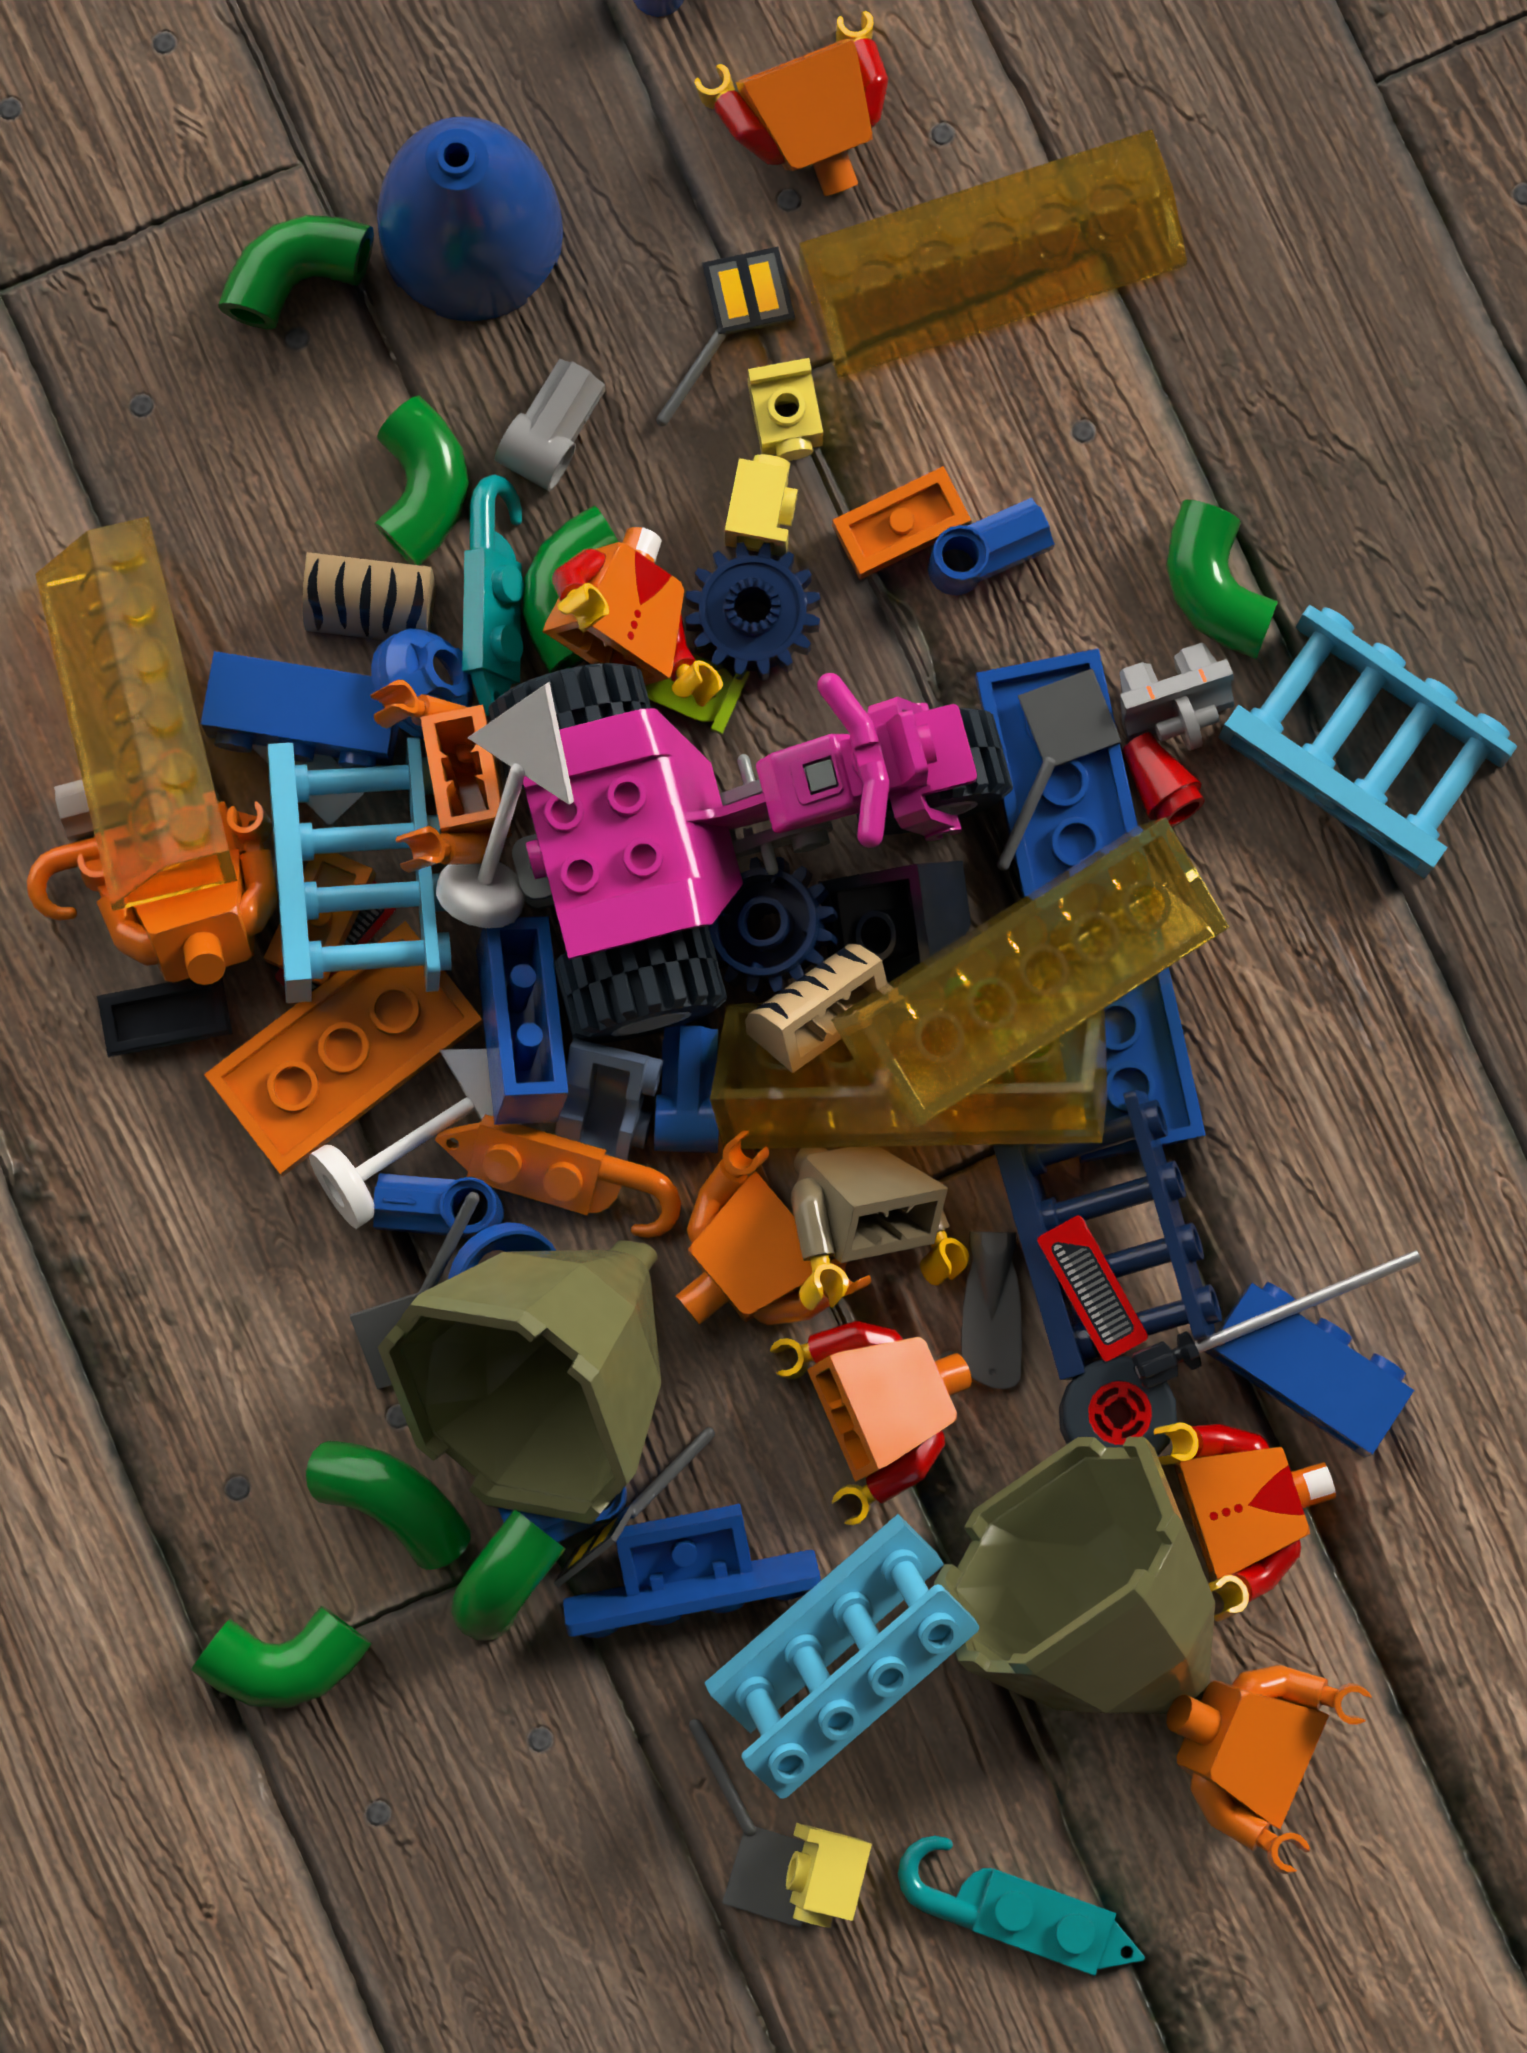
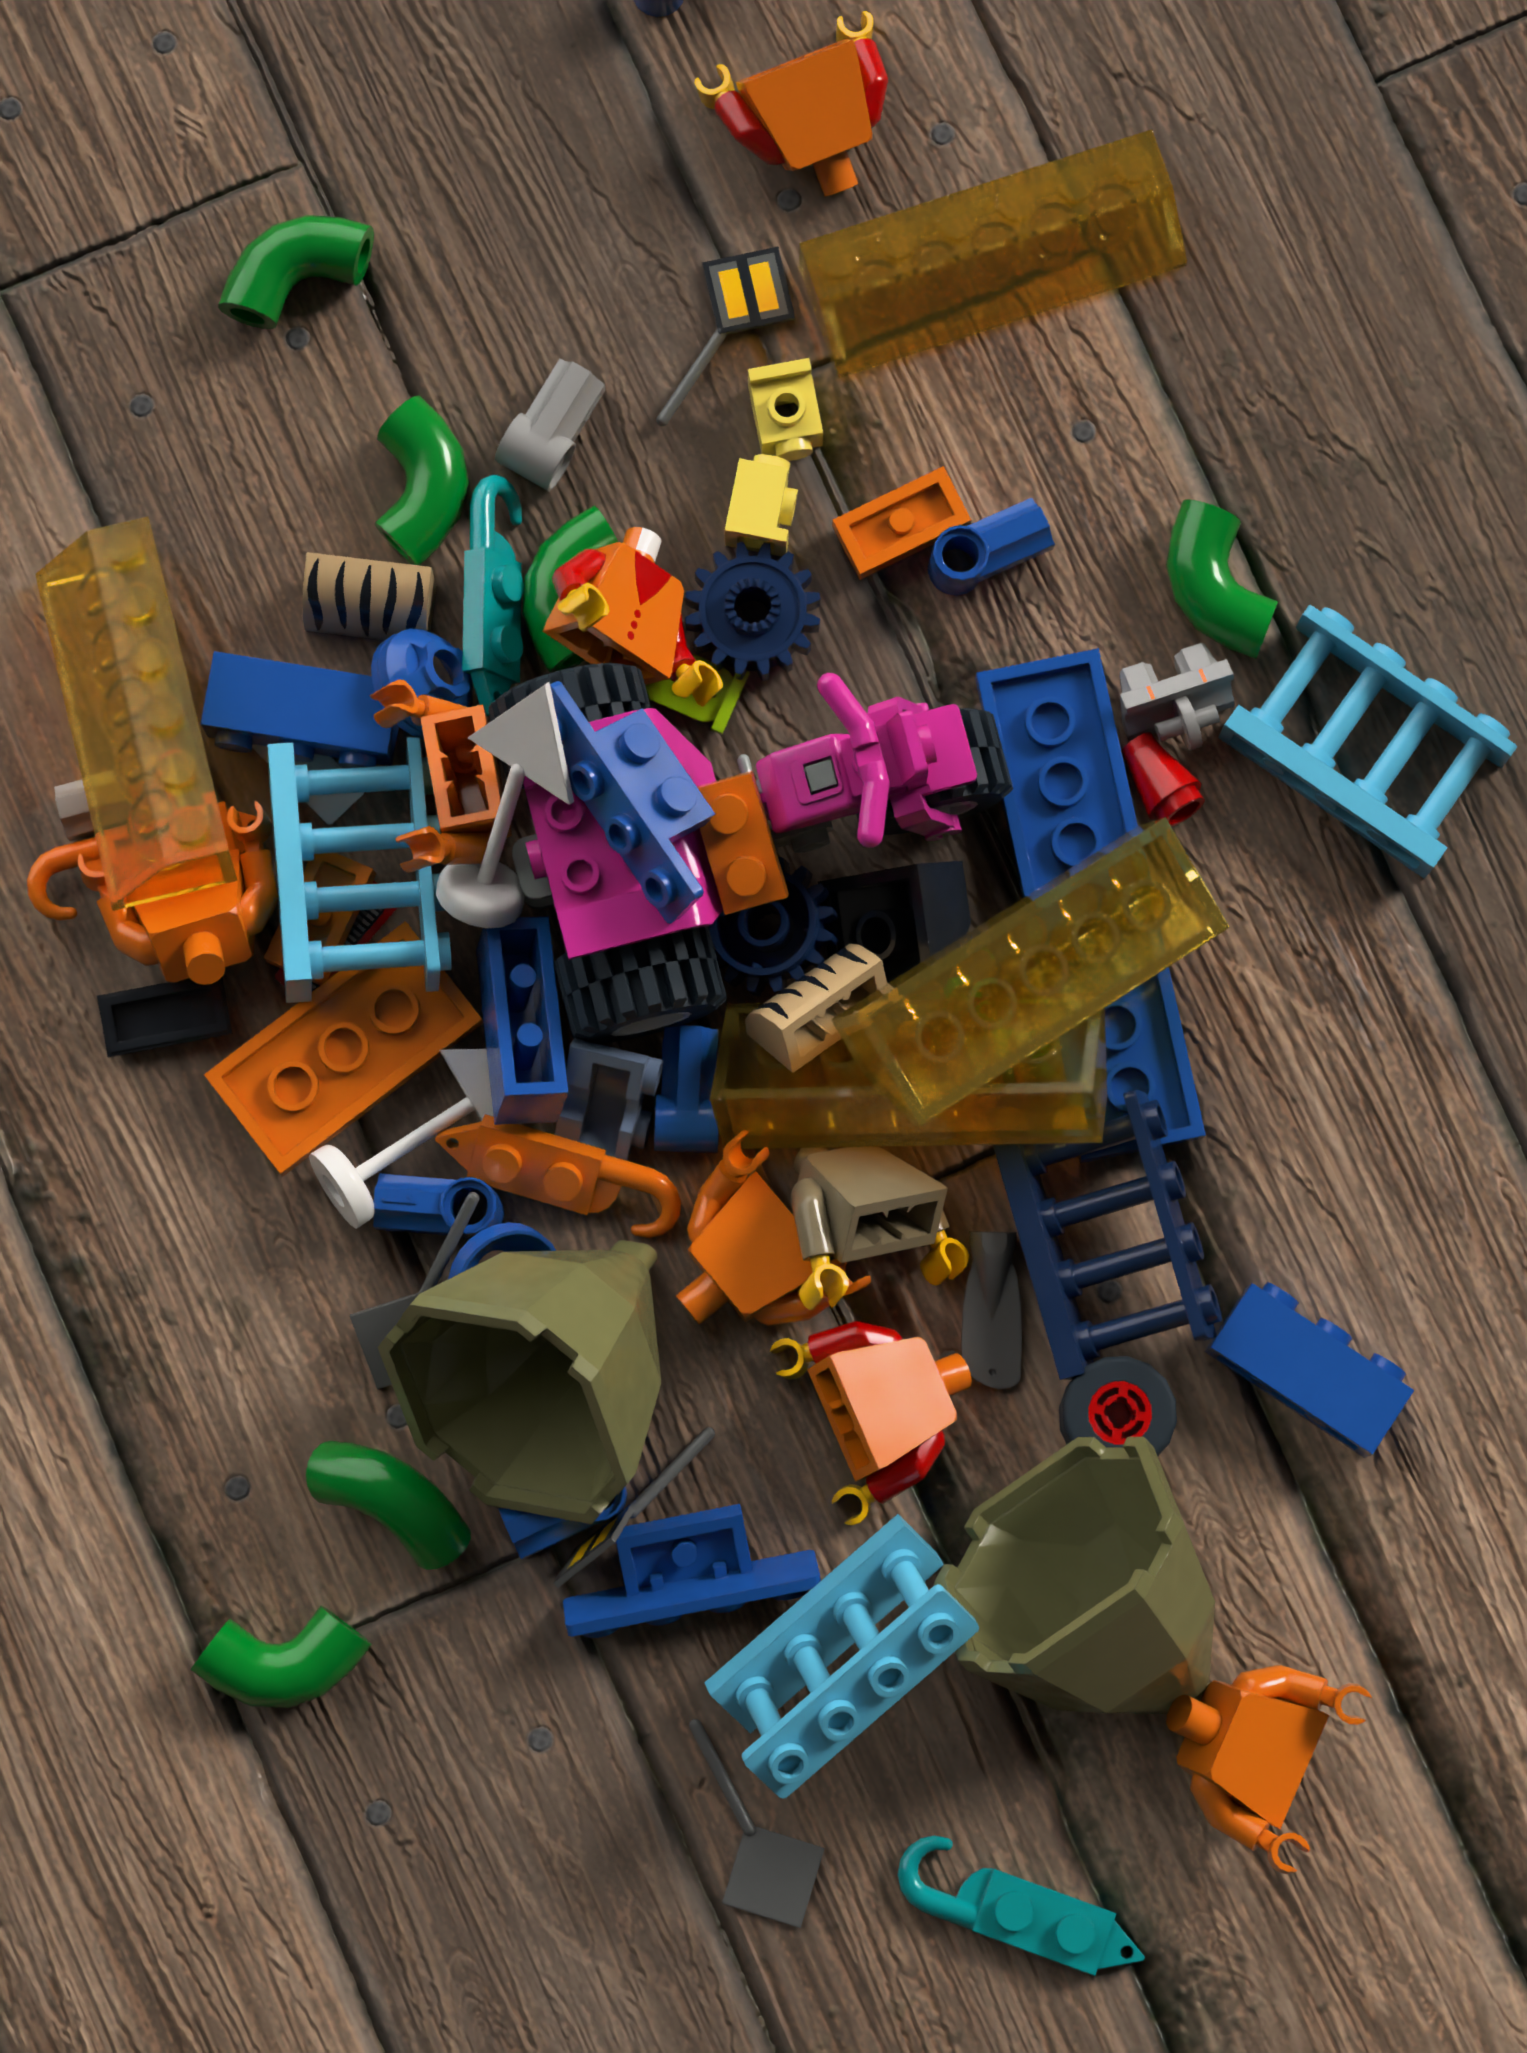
(468, 219): blue cylinder -> none
(503, 1578): green cylinder -> none
(637, 798): none -> blue bracket
(741, 845): none -> orange plate
(826, 1875): light yellow brick -> none
(1067, 724): dark grey piece -> none
(1092, 1288): sticker -> none
(1160, 1362): piece -> none
(1243, 1506): torso -> none

